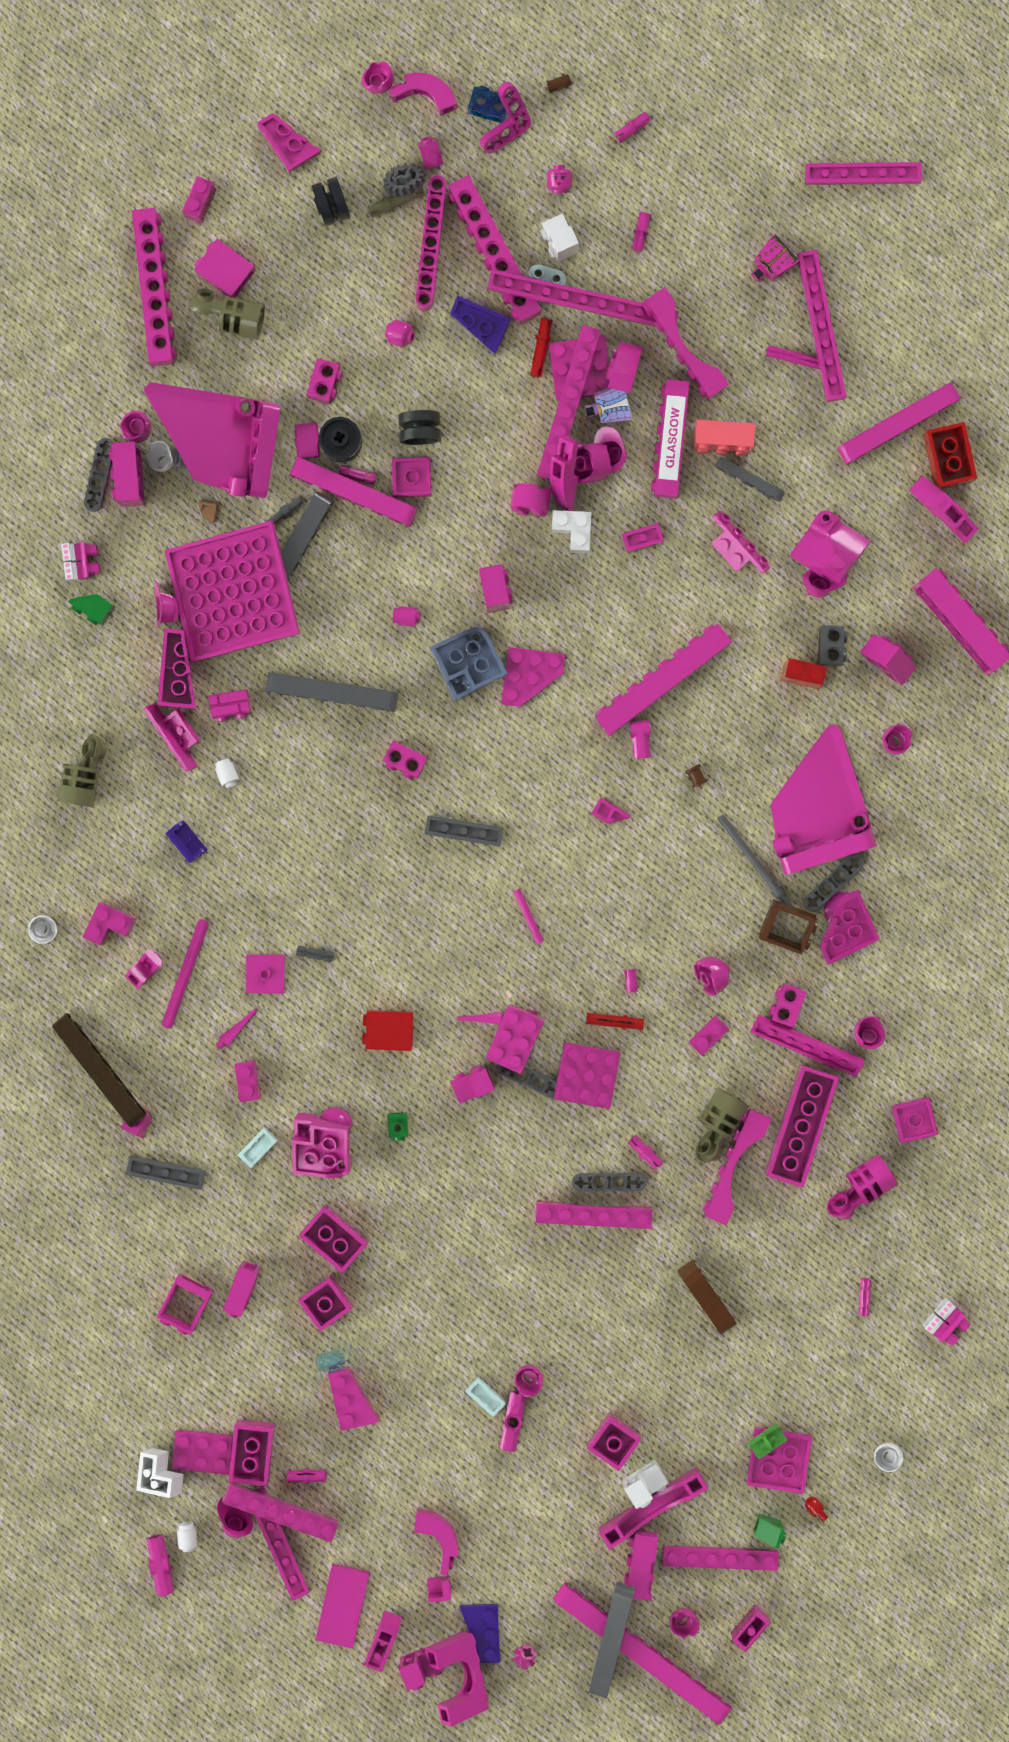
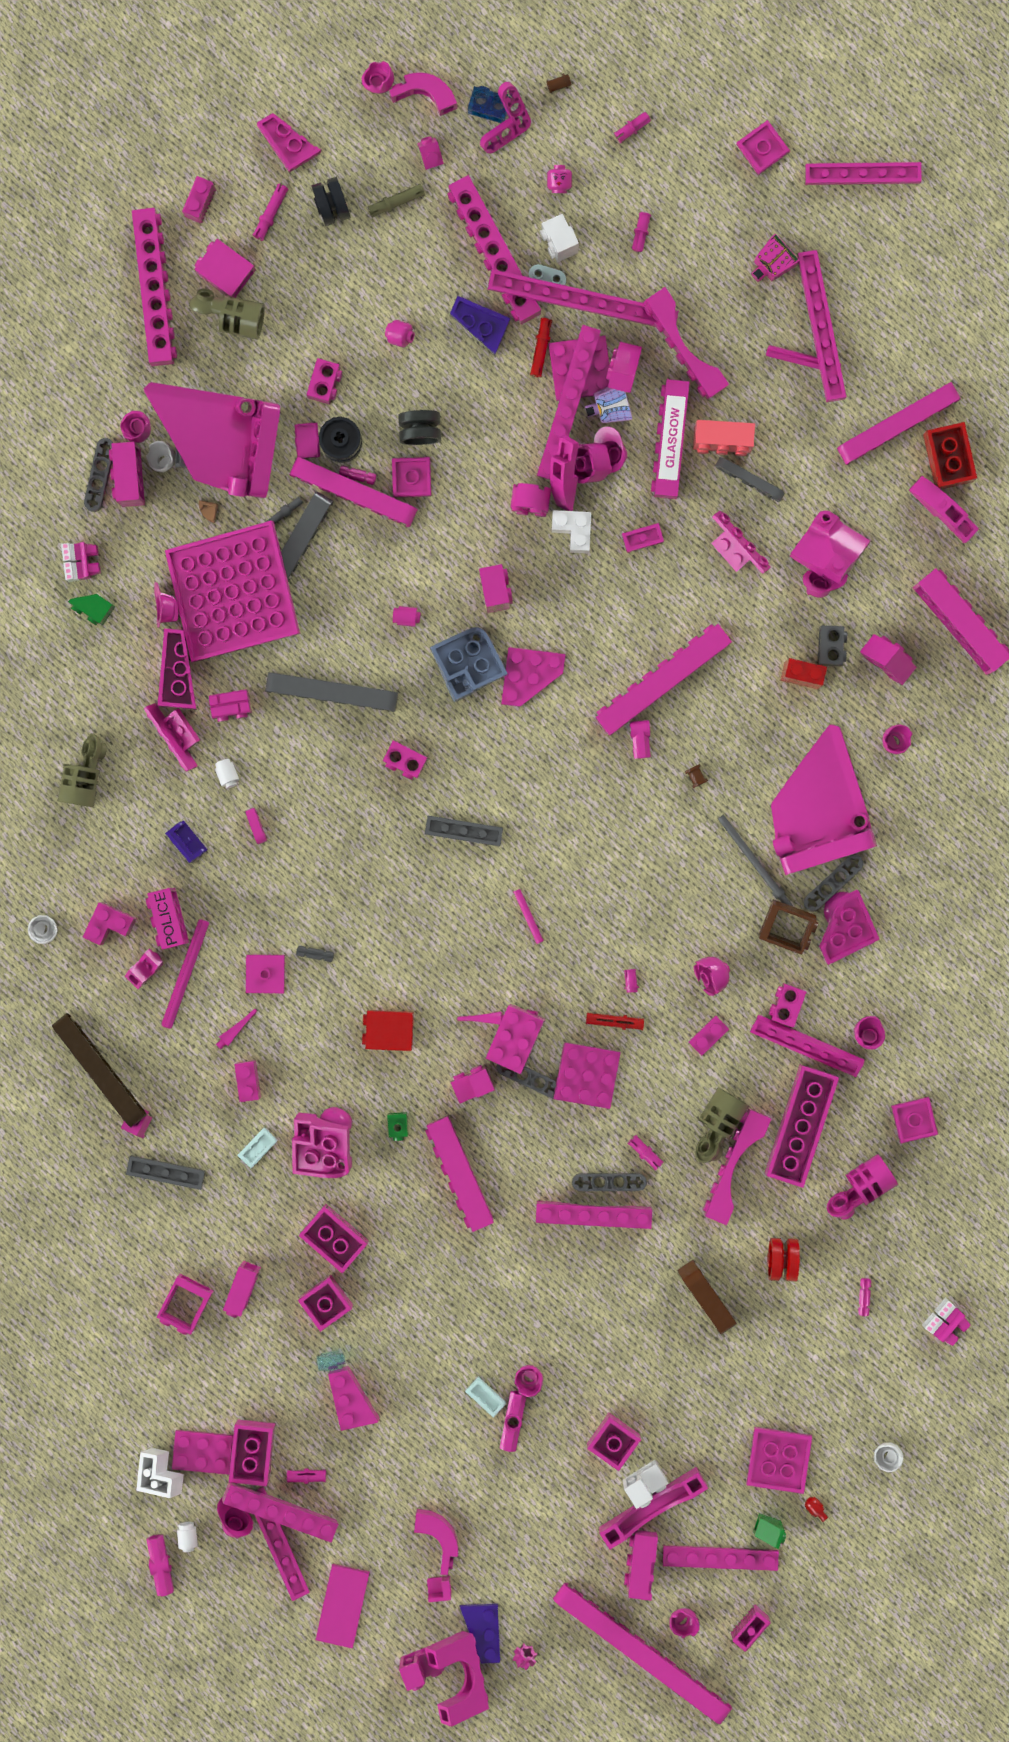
(167, 918): none -> dark pink brick
(256, 826): none -> dark pink beam
(266, 219): none -> dark pink pin
(383, 1641): dark pink slope -> none
(404, 180): dark grey gear -> none
(431, 234): dark pink beam -> none
(460, 1173): none -> dark pink brick
(608, 812): dark pink tile -> none
(611, 1639): dark grey beam -> none
(763, 147): none -> dark pink plate
(767, 1441): bright green hips -> none
(783, 1257): none -> red wheel

